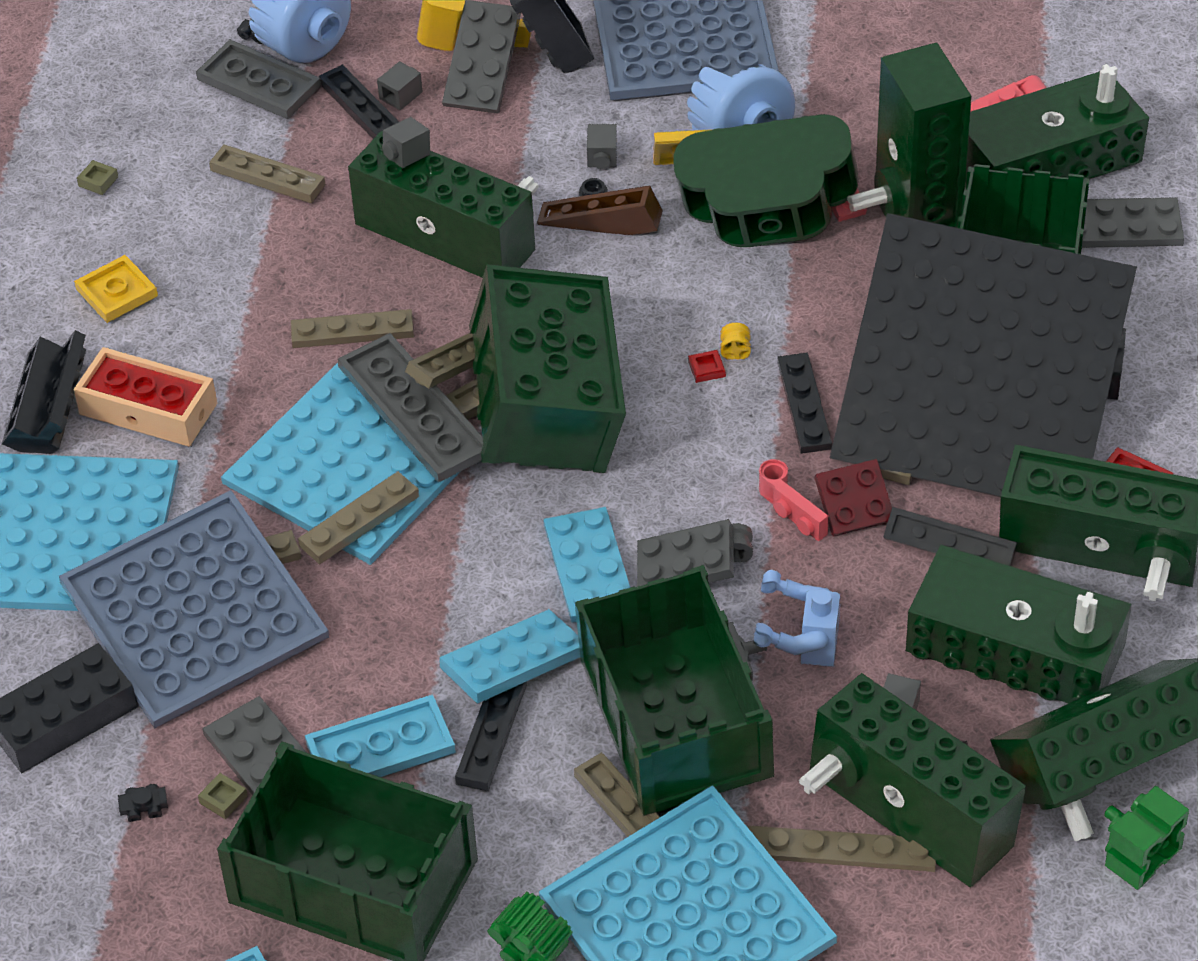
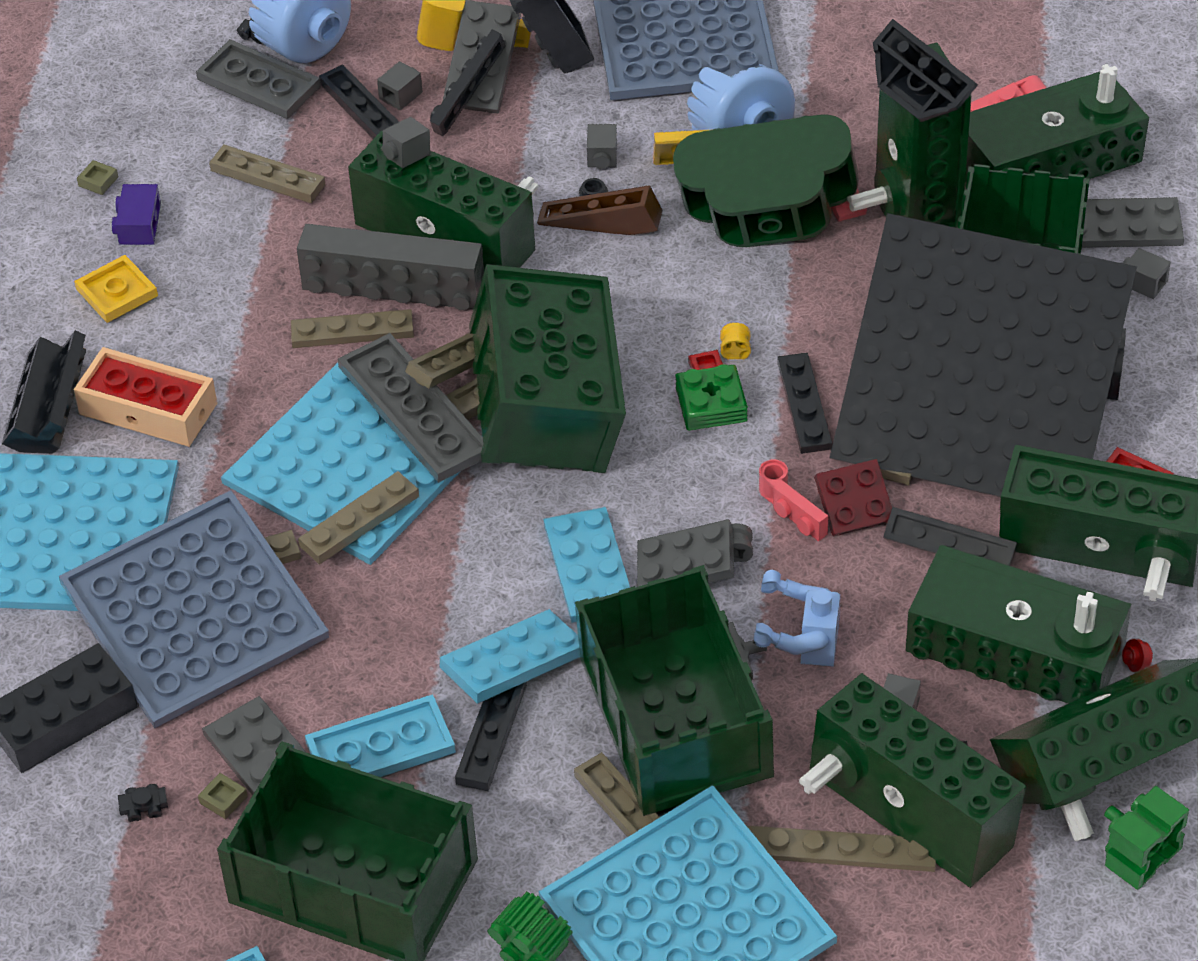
(137, 214): none -> dark purple brick
(390, 266): none -> dark grey brick
(472, 75): none -> black plate
(711, 397): none -> green brick
(917, 74): none -> black wedge
(1137, 655): none -> red plate
(1151, 272): none -> dark grey brick

